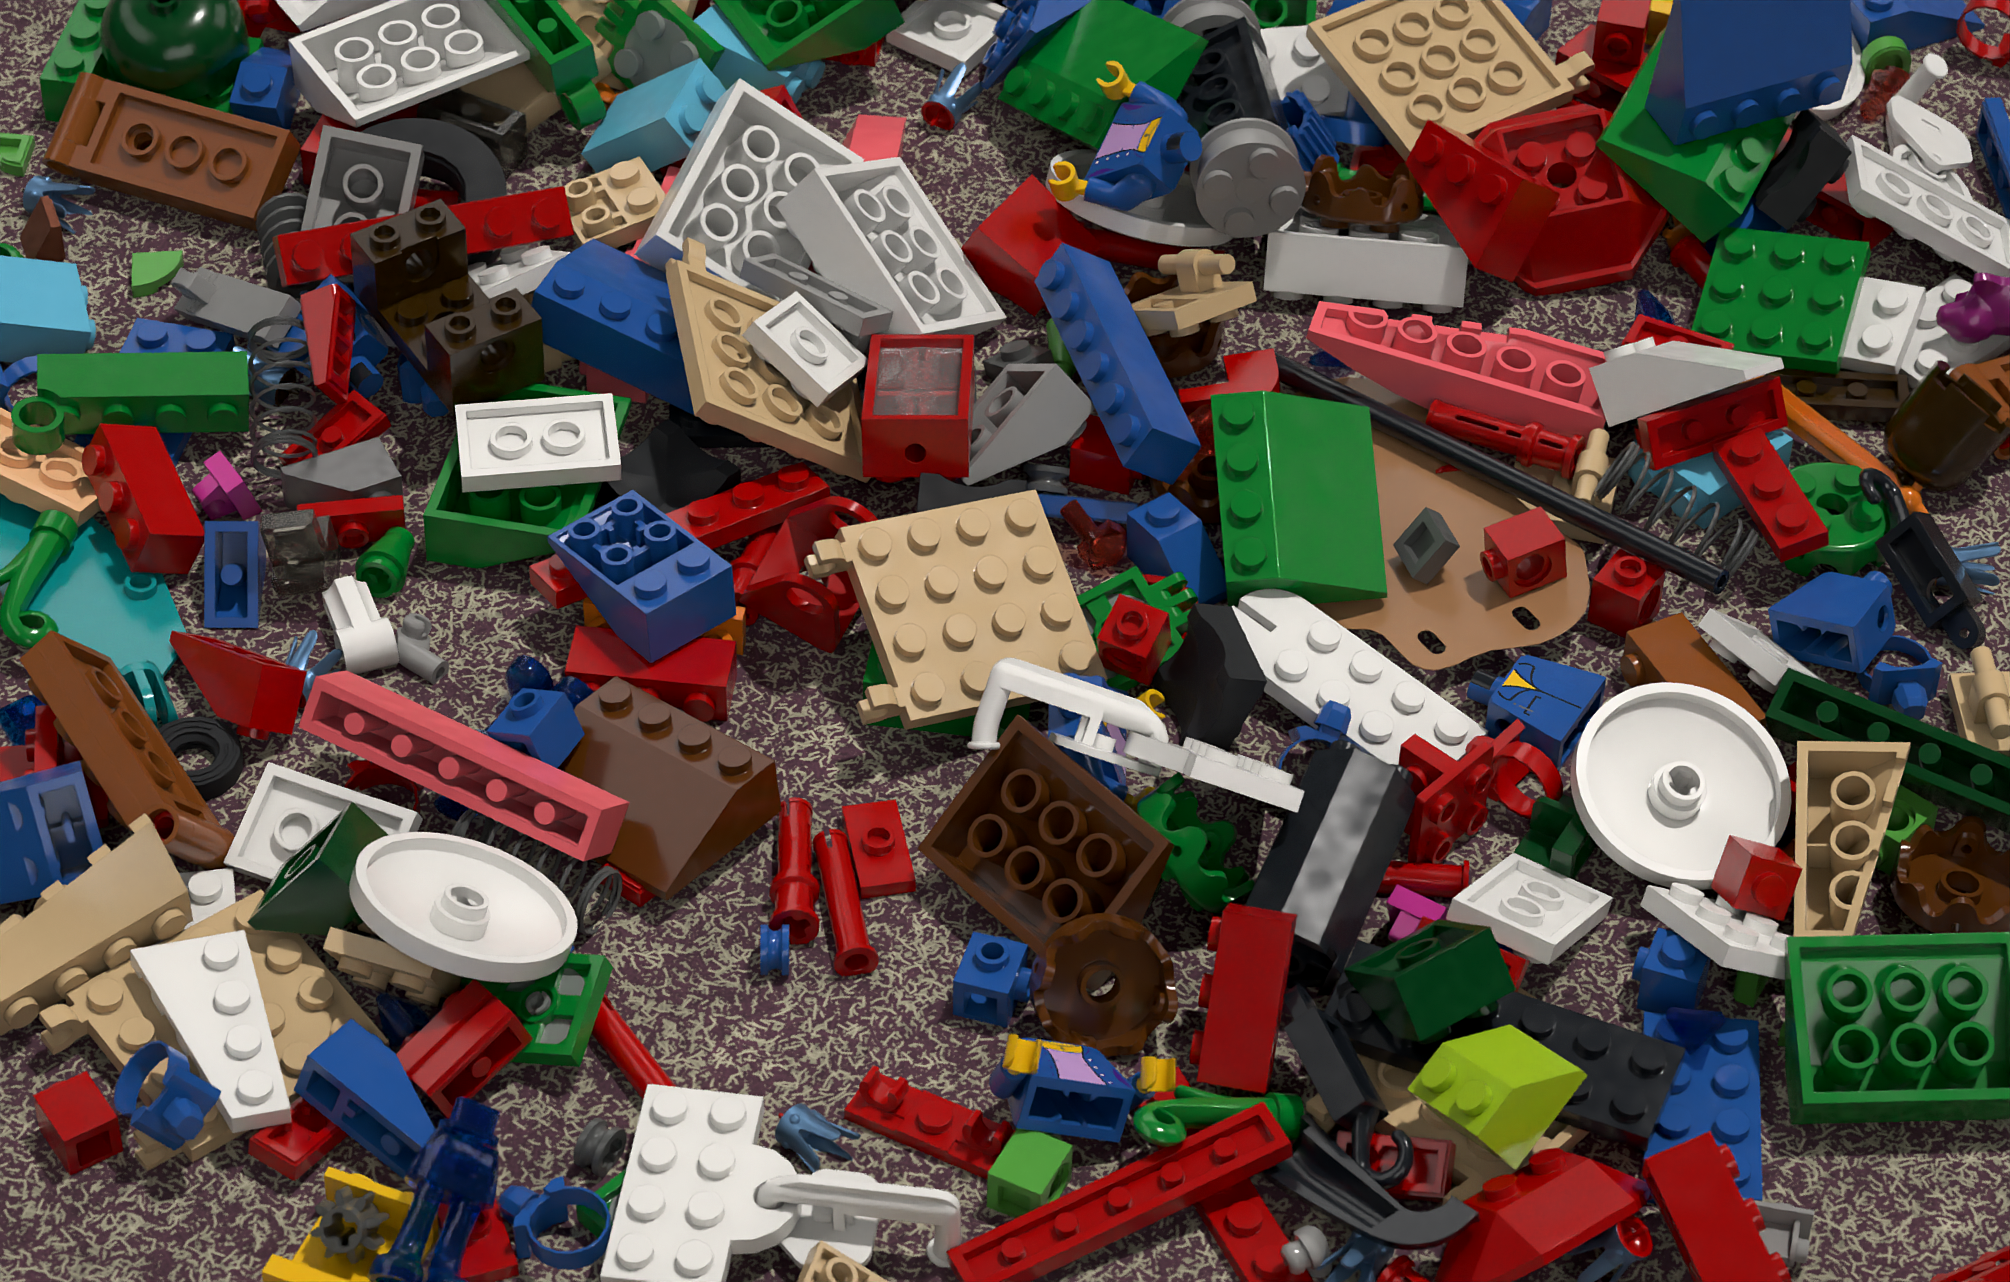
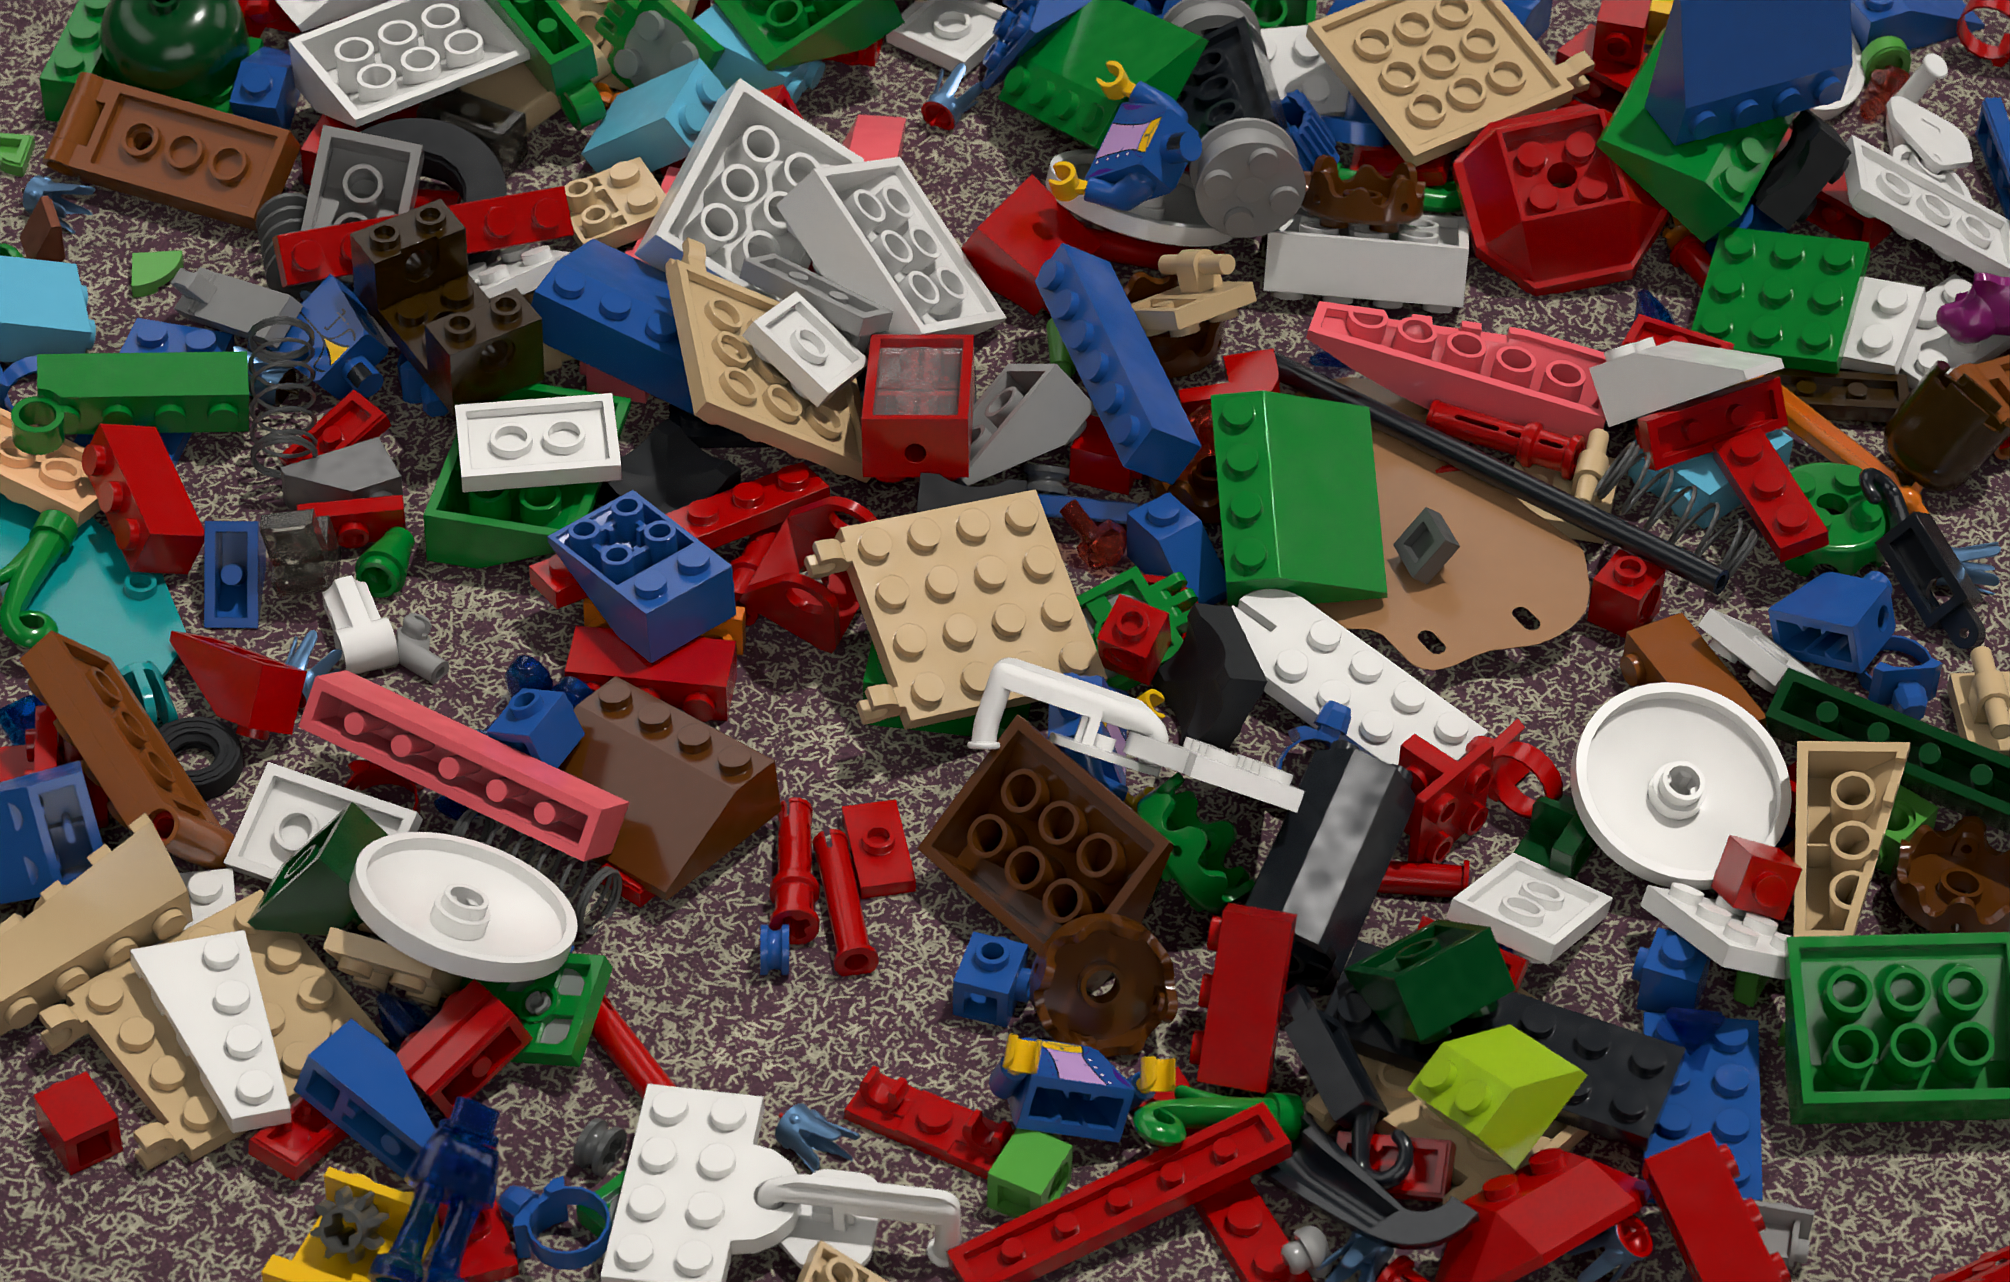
(181, 1105): blue piece -> none
(224, 491): dark pink tile -> none
(329, 332): red slope -> none
(1016, 353): dark grey plate -> none
(1407, 909): dark pink tile -> none
(1481, 198): red wedge -> none
(1524, 552): red brick -> none
(1546, 698): blue torso -> none

